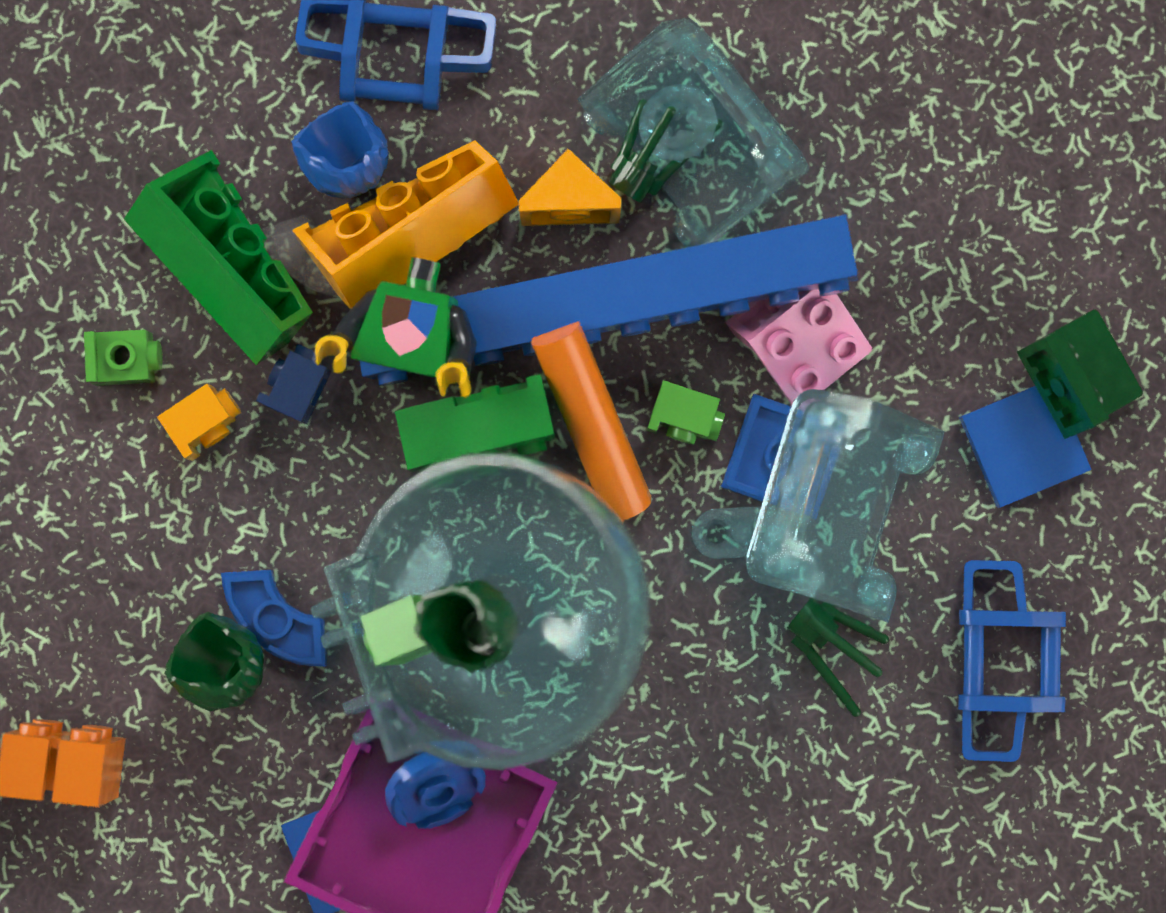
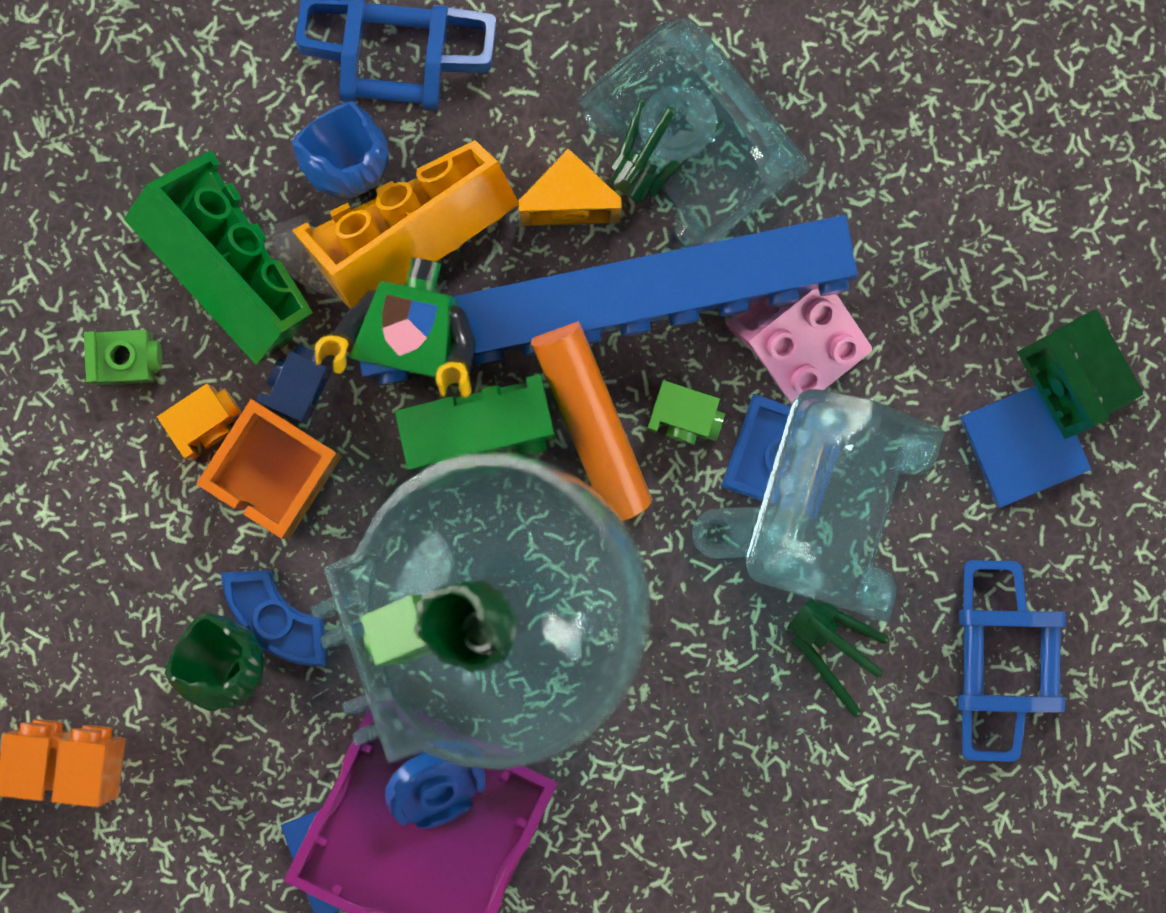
(269, 467): none -> orange piece

